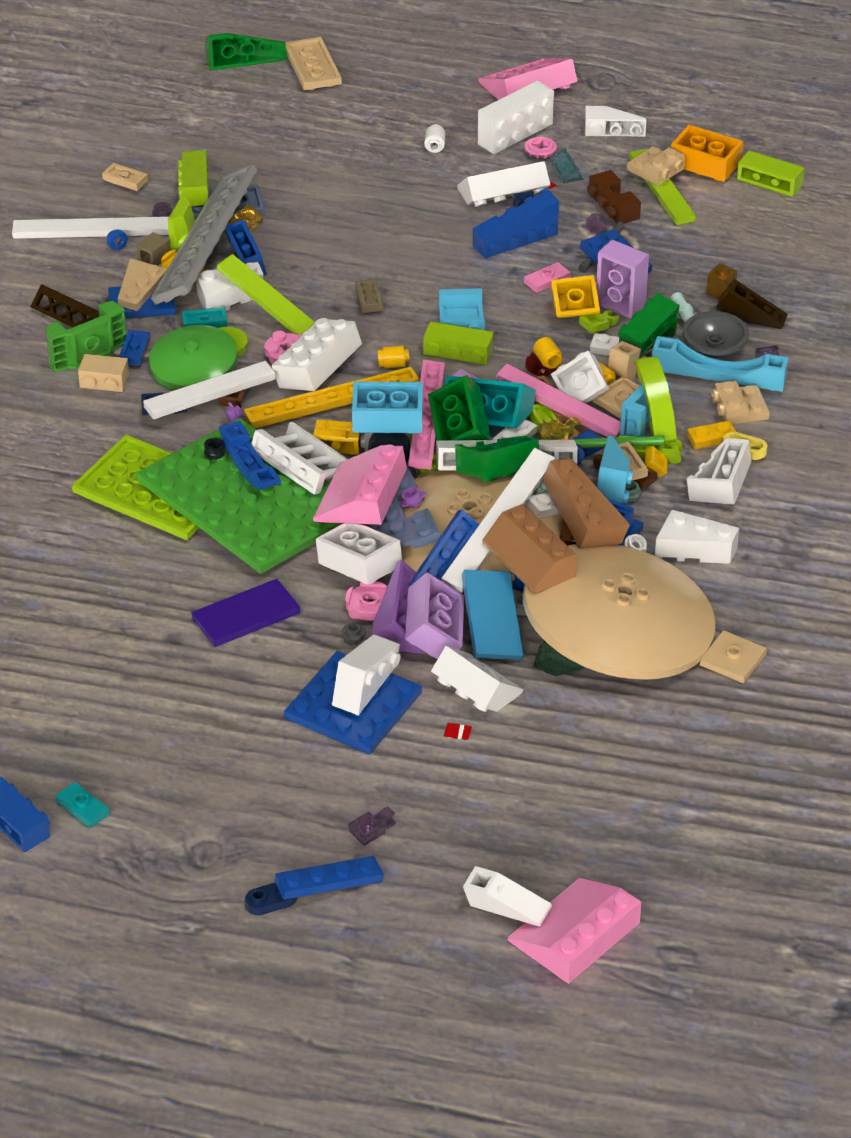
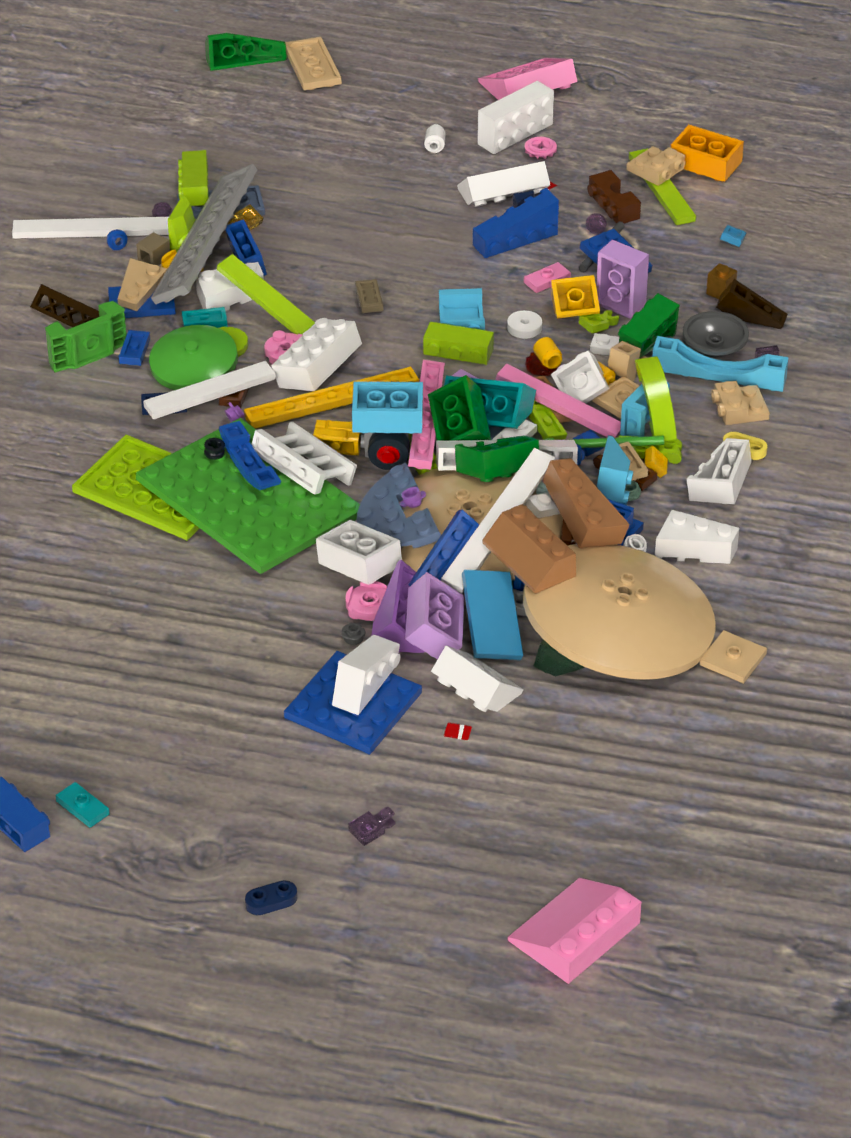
(103, 372): tan brick -> none
(125, 176): tan plate -> none
(245, 612): dark purple tile -> none
(328, 877): blue plate -> none
(363, 487): bright pink slope -> none
(393, 357): yellow brick -> none
(504, 897): white slope -> none
(524, 324): none -> white piece
(558, 431): clear yellow plate -> none
(566, 167): clear light blue slope -> none
(613, 122): white slope -> none
(685, 308): light aqua pin -> none
(709, 434): yellow plate -> none
(733, 235): none -> dark azure tile
(770, 173): lime brick -> none

